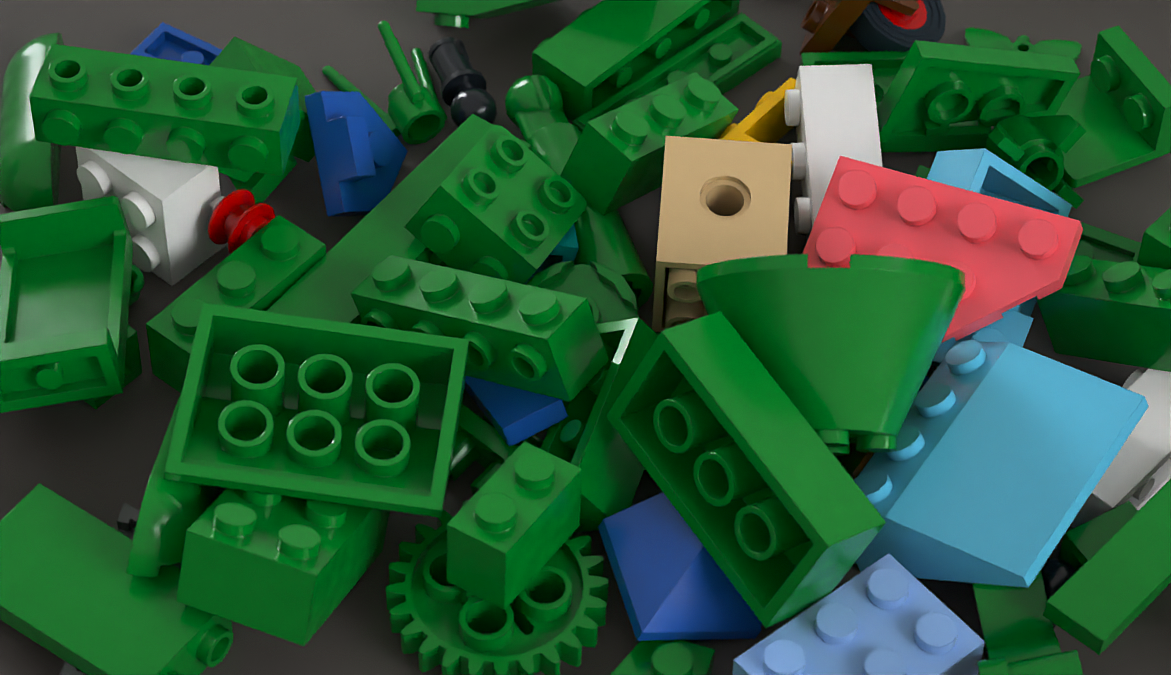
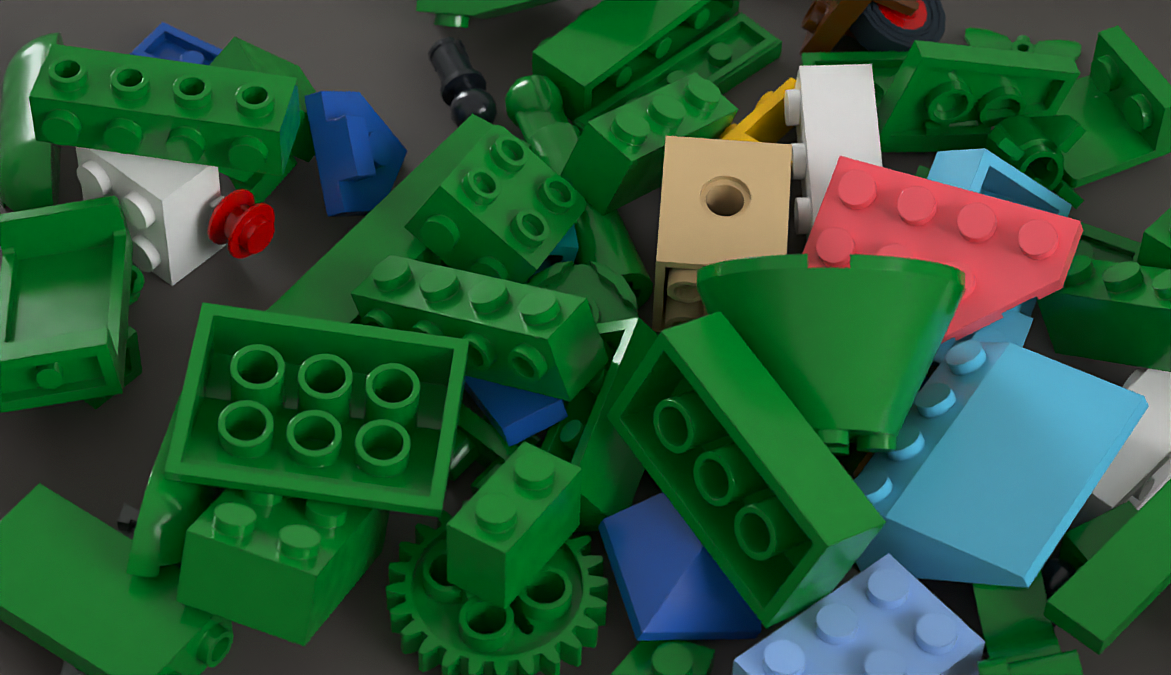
(247, 279): green brick -> none
(411, 106): green plant -> none

